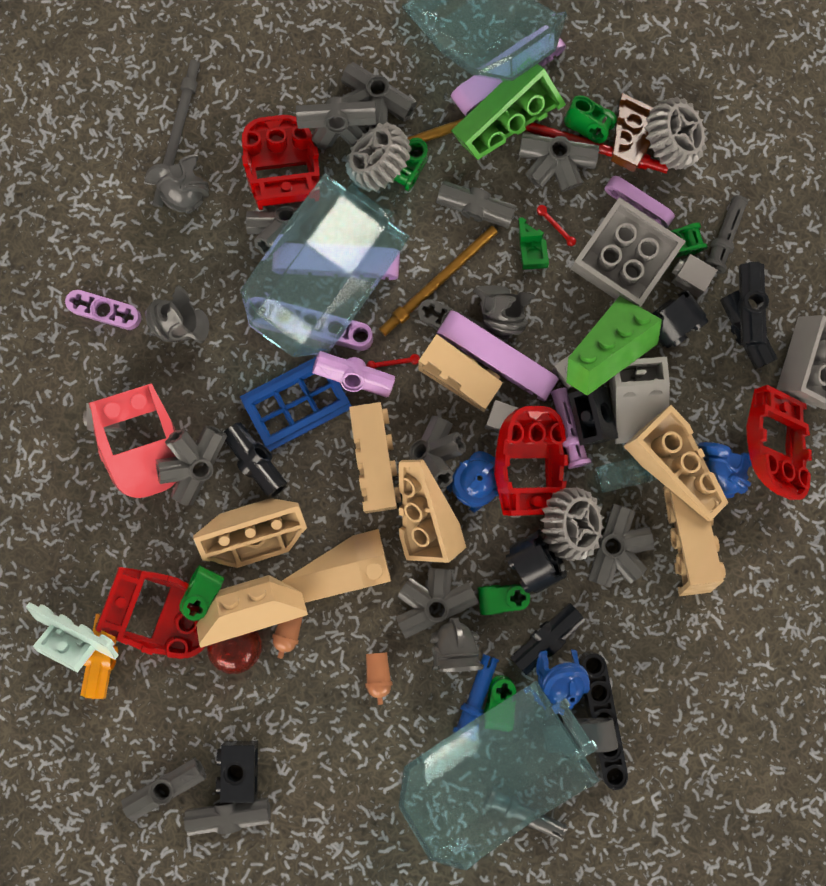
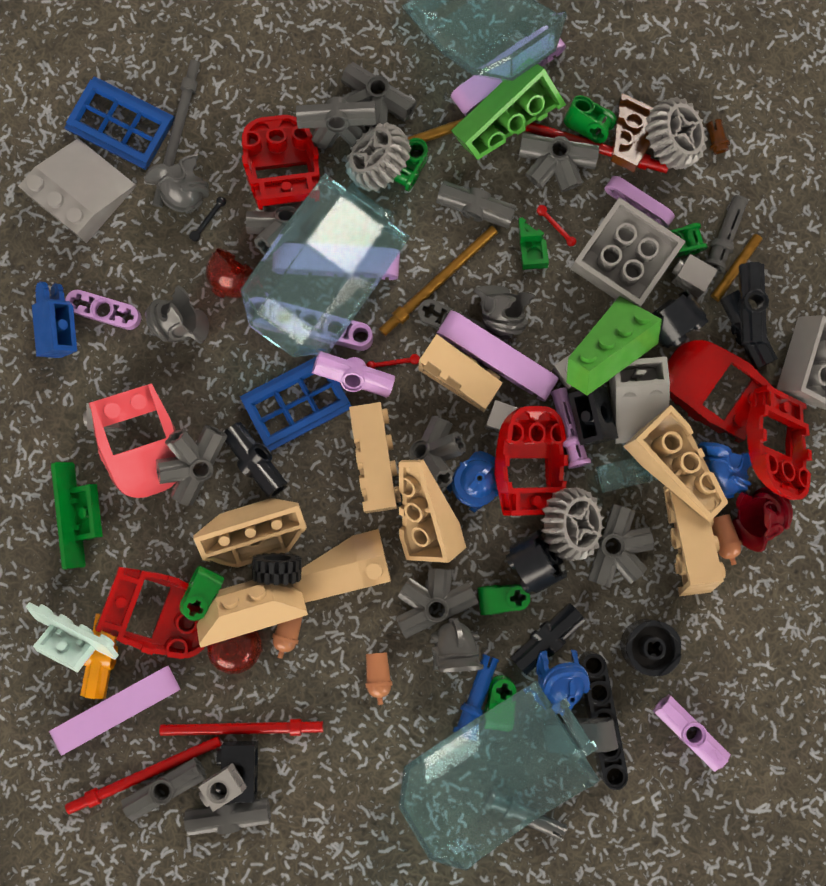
(53, 322): none -> blue hinge
(75, 513): none -> green bracket
(77, 188): none -> light grey slope
(95, 796): none -> red bar
(114, 710): none -> lavender beam
(130, 102): none -> blue piece
(195, 235): none -> black hinge
(226, 274): none -> clear red cylinder
(230, 778): none -> light grey brick
(276, 568): none -> black tyre
(294, 727): none -> red bar
(666, 645): none -> black brick
(694, 374): none -> red slope
(702, 744): none -> lavender piece
(718, 139): none -> reddish brown pin
(728, 539): none -> nougat piece
(734, 269): none -> pearl gold bar
(761, 518): none -> dark red helmet

